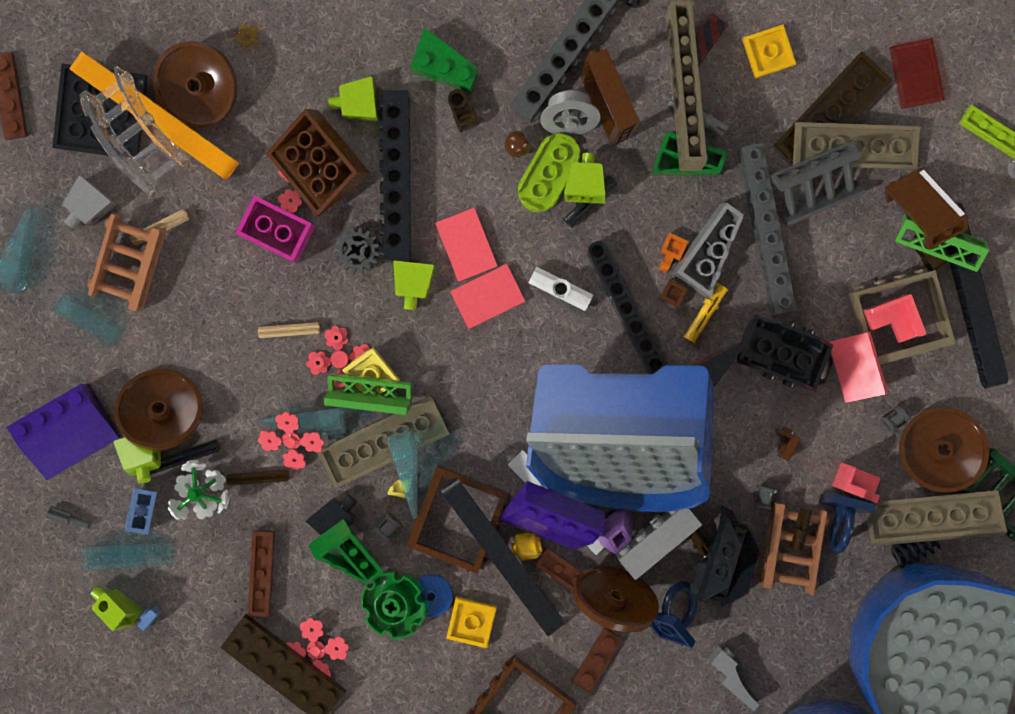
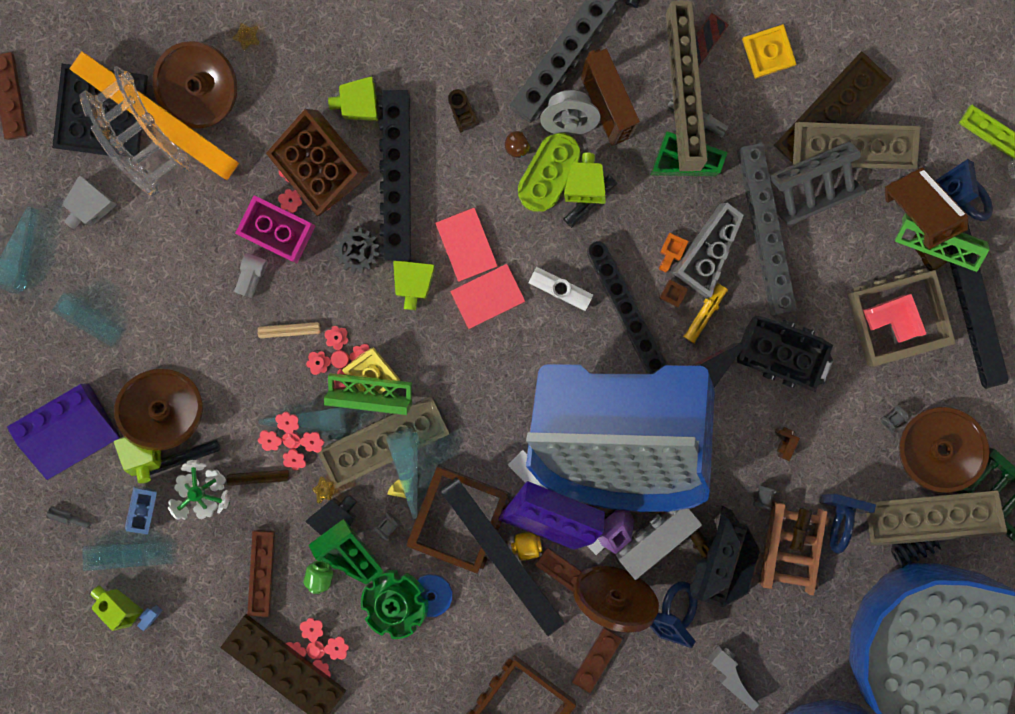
(148, 260): nougat fence -> none
(166, 223): tan axle -> none
(252, 270): none -> light grey piece
(318, 577): none -> bright green head
(327, 487): none -> clear yellow plate
(442, 64): green wedge -> none
(471, 622): yellow plate -> none
(857, 482): coral panel -> none
(858, 367): coral tile -> none
(917, 73): clear red tile -> none
(963, 187): none -> dark blue tile

